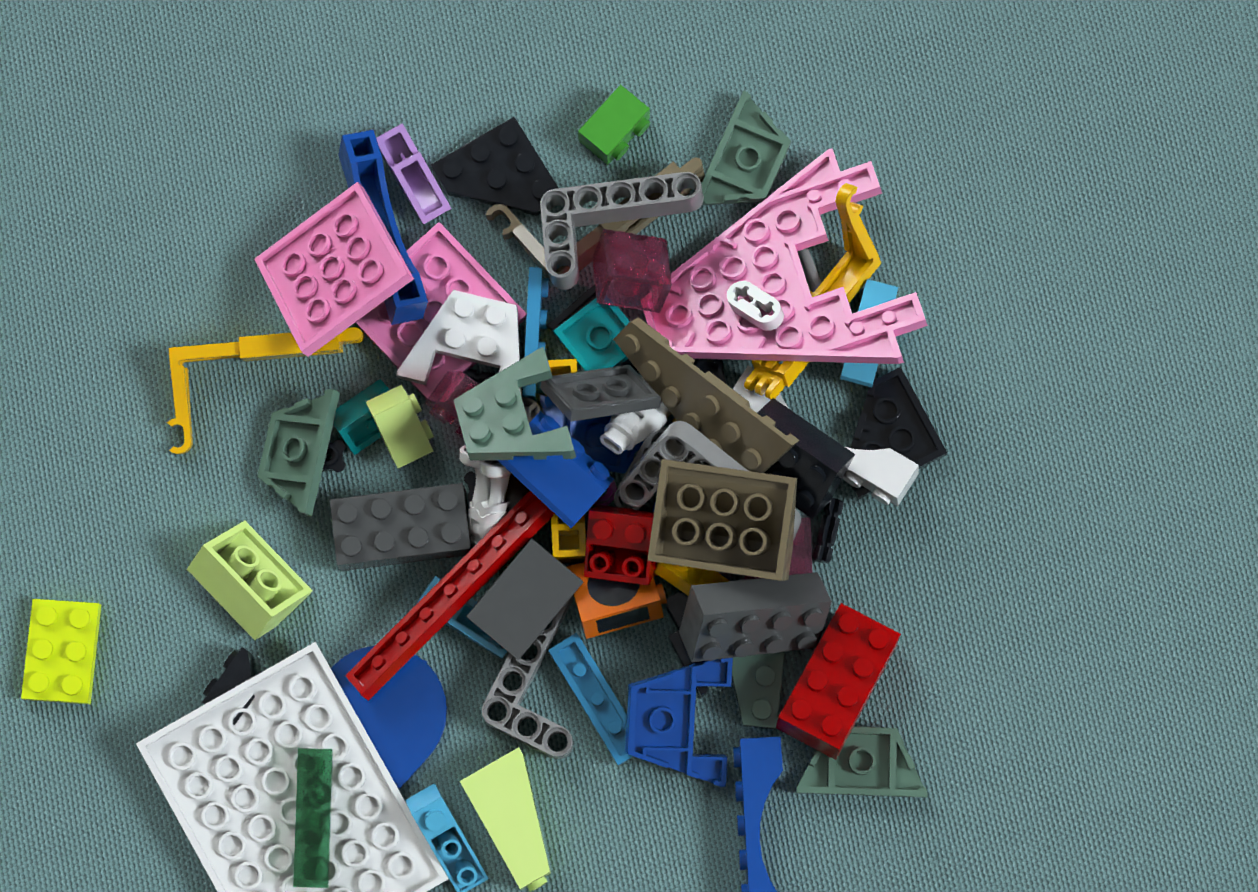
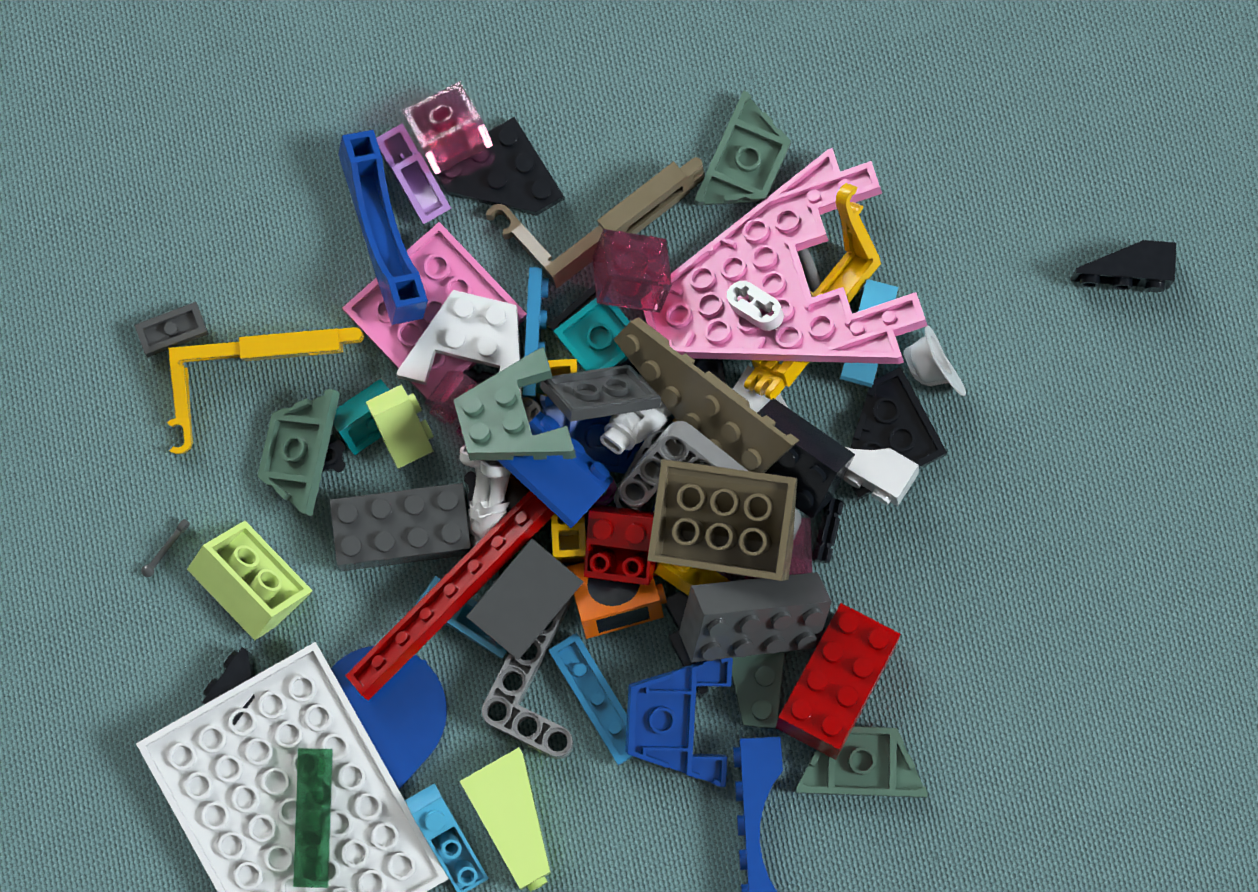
(61, 651): neon yellow plate -> none
(148, 570): none -> dark grey hinge
(171, 329): none -> dark grey plate
(333, 269): bright pink plate -> none
(447, 127): none -> clear pink brick
(608, 211): light grey beam -> none
(615, 125): bright green brick -> none
(930, 364): none -> white piece
(1140, 265): none -> black slope

